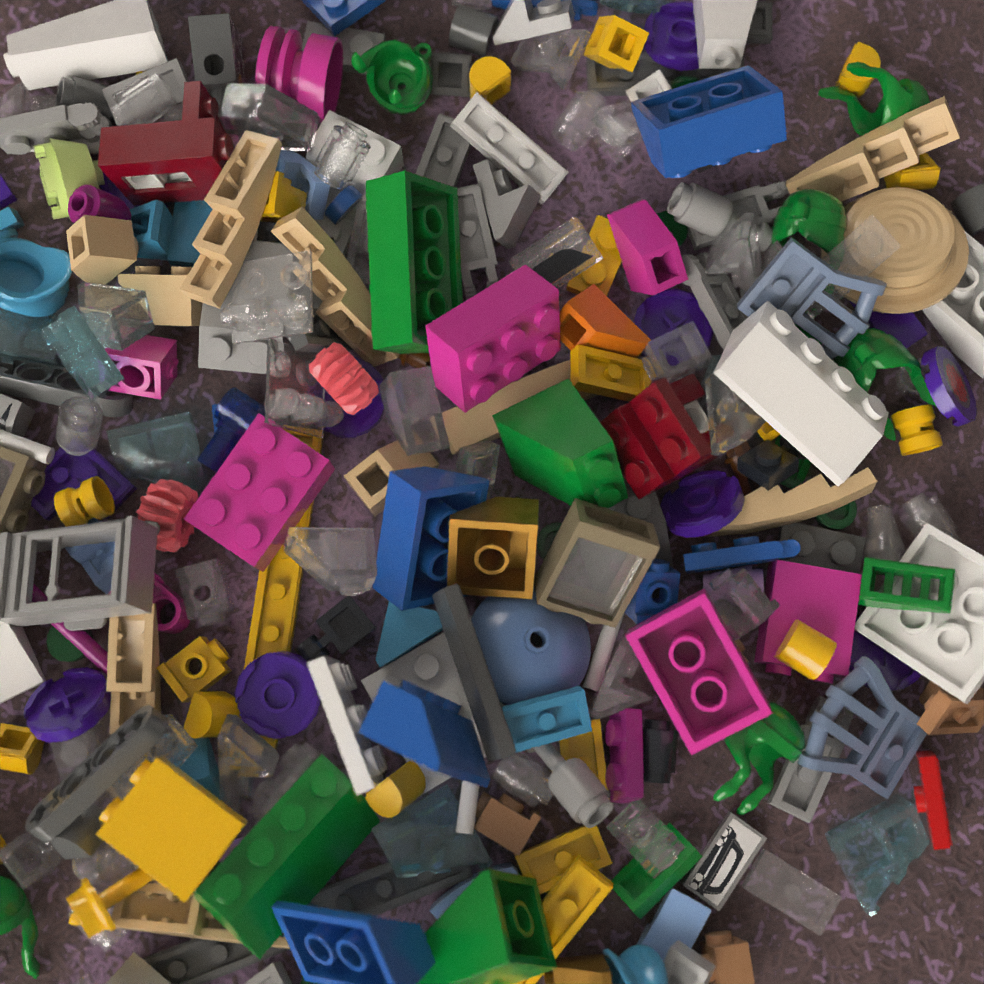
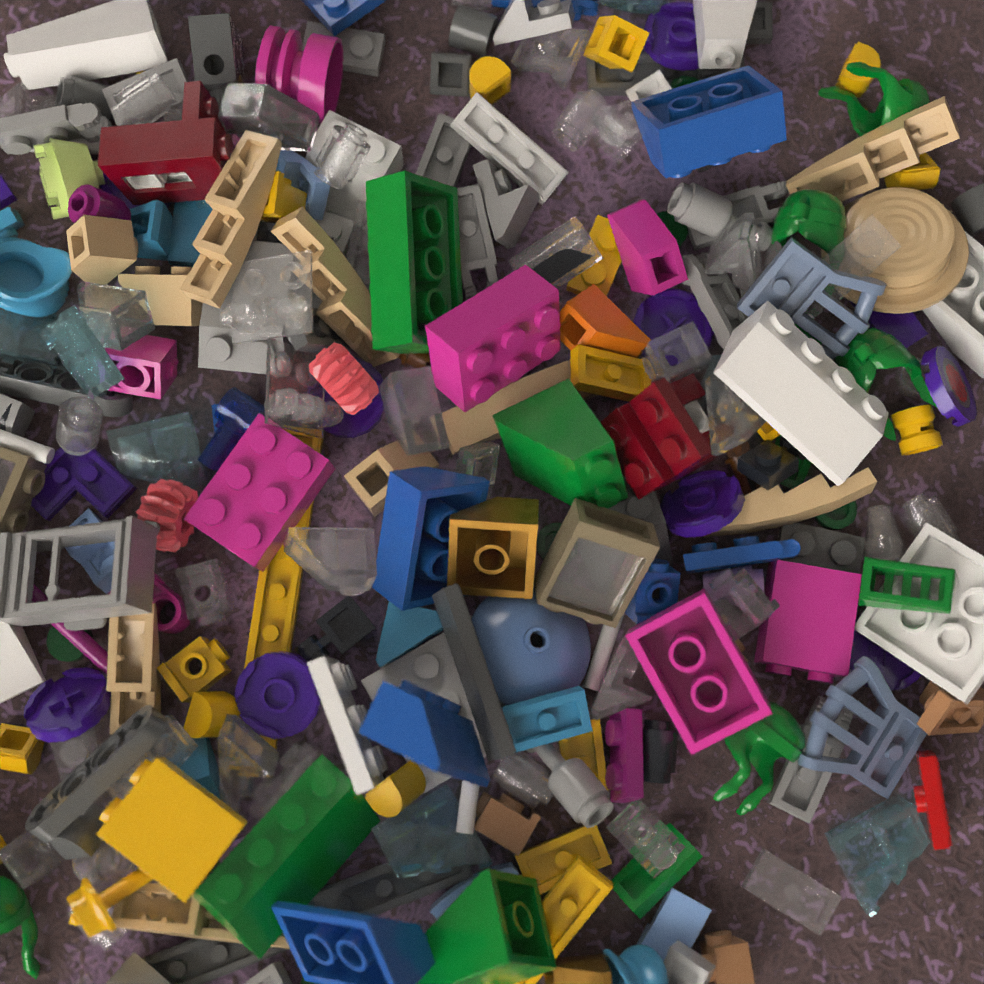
(84, 503): yellow wheel -> none
(343, 204): blue tile -> none
(396, 64): green hair -> none
(724, 861): tile -> none
(806, 650): yellow brick -> none

